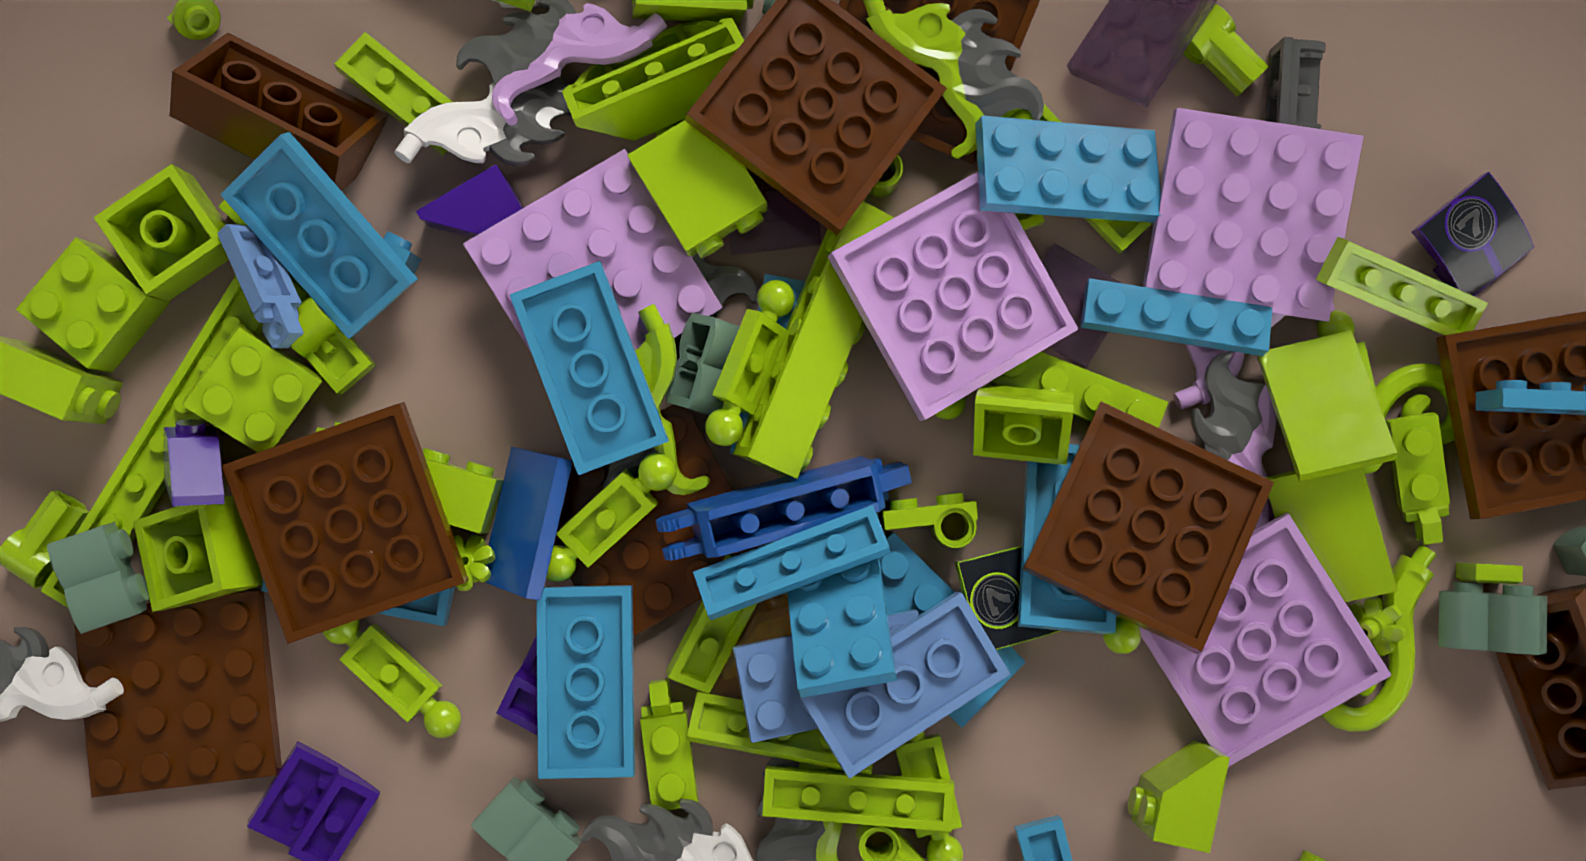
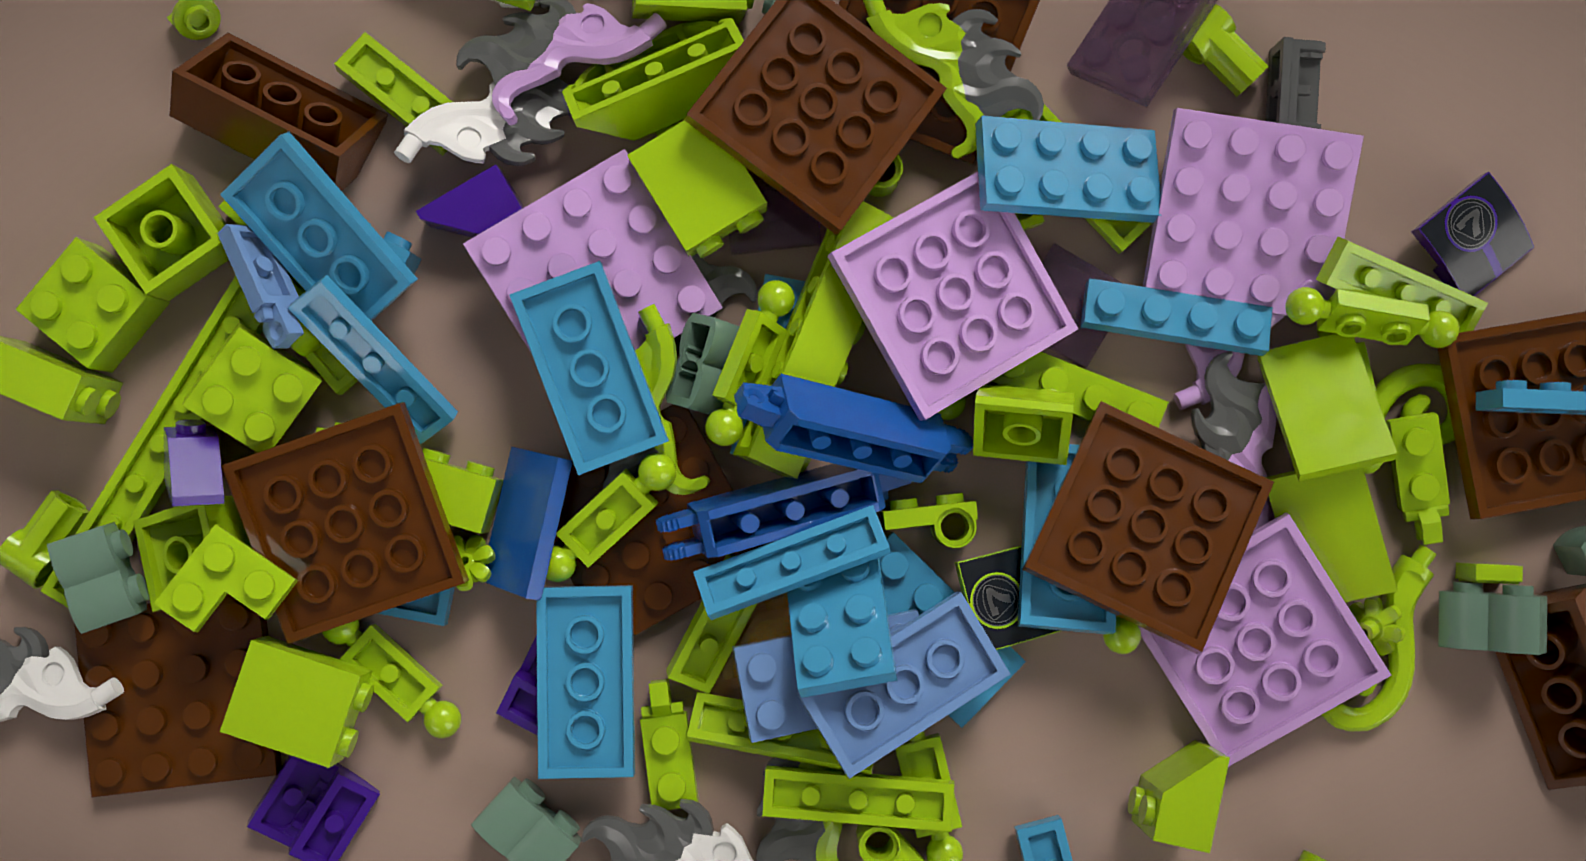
(221, 568): none -> lime plate
(298, 701): none -> lime brick
(371, 356): none -> dark azure plate
(851, 428): none -> blue hinge
(1372, 317): none -> lime plate

